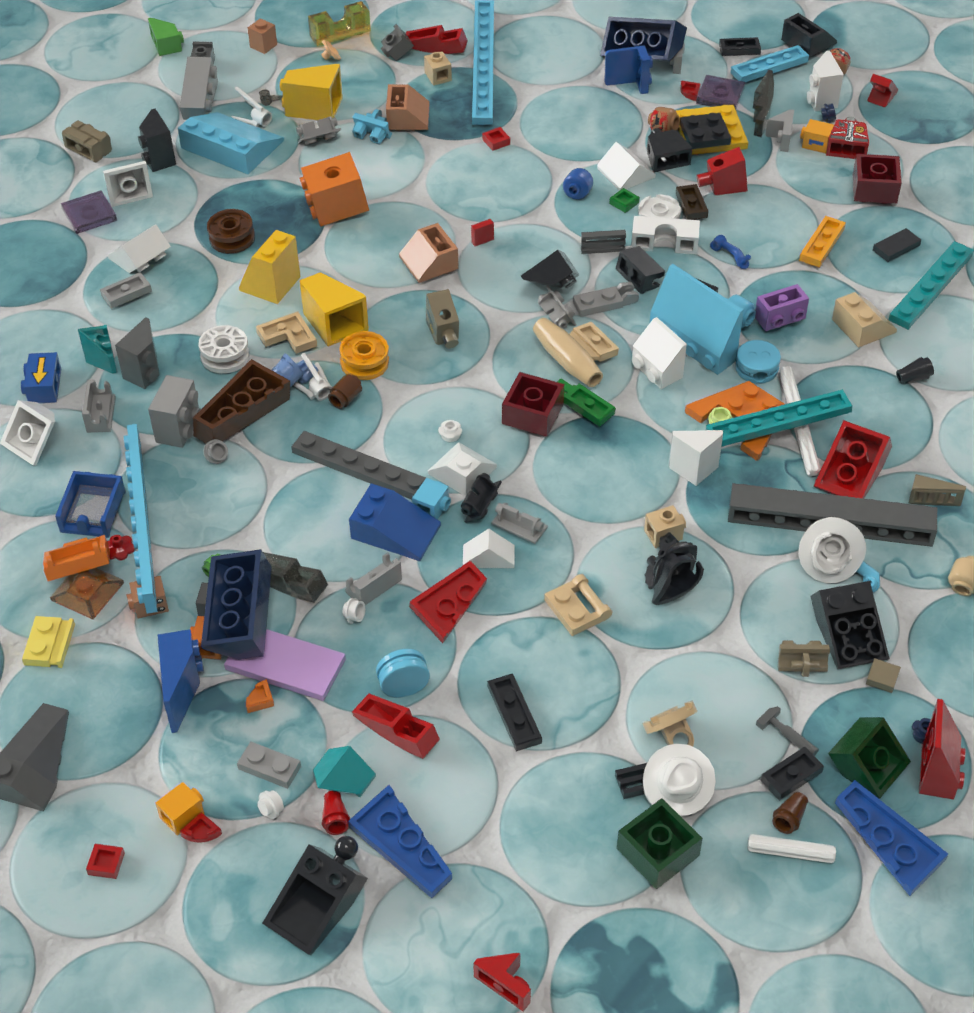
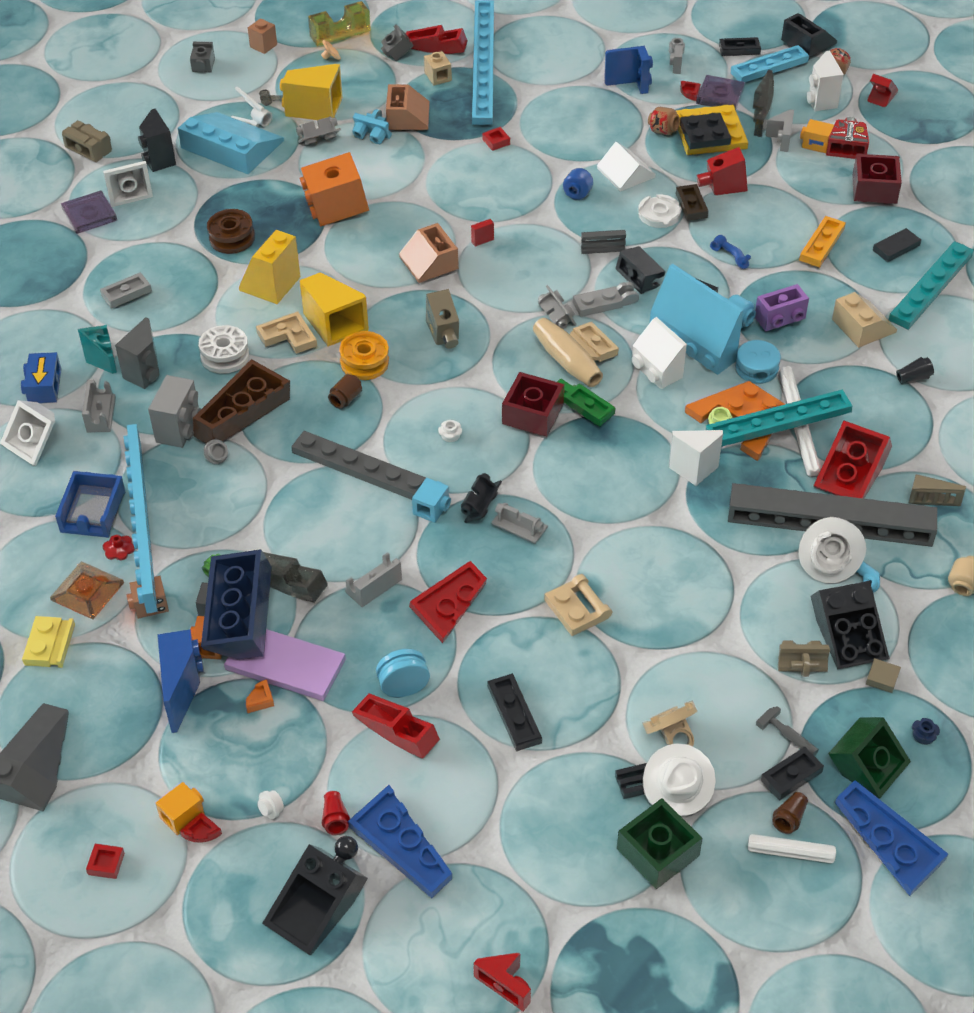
(76, 557): orange piece -> none
(140, 249): white slope -> none
(165, 36): bright green slope -> none
(198, 87): light grey wedge -> none
(269, 765): light grey plate -> none
(293, 371): medium blue piece -> none
(318, 385): white plant -> none
(343, 771): teal slope -> none
(354, 610): white plate -> none
(392, 523): blue slope -> none
(460, 468): white slope -> none
(489, 551): white slope -> none
(553, 271): black slope -> none
(624, 200): green tile -> none
(661, 37): dark blue slope -> none
(664, 521): tan brick -> none
(667, 150): black torso -> none
(672, 570): black helmet -> none
(680, 232): white arch -> none
(828, 112): dark blue plate -> none
(941, 756): red slope -> none

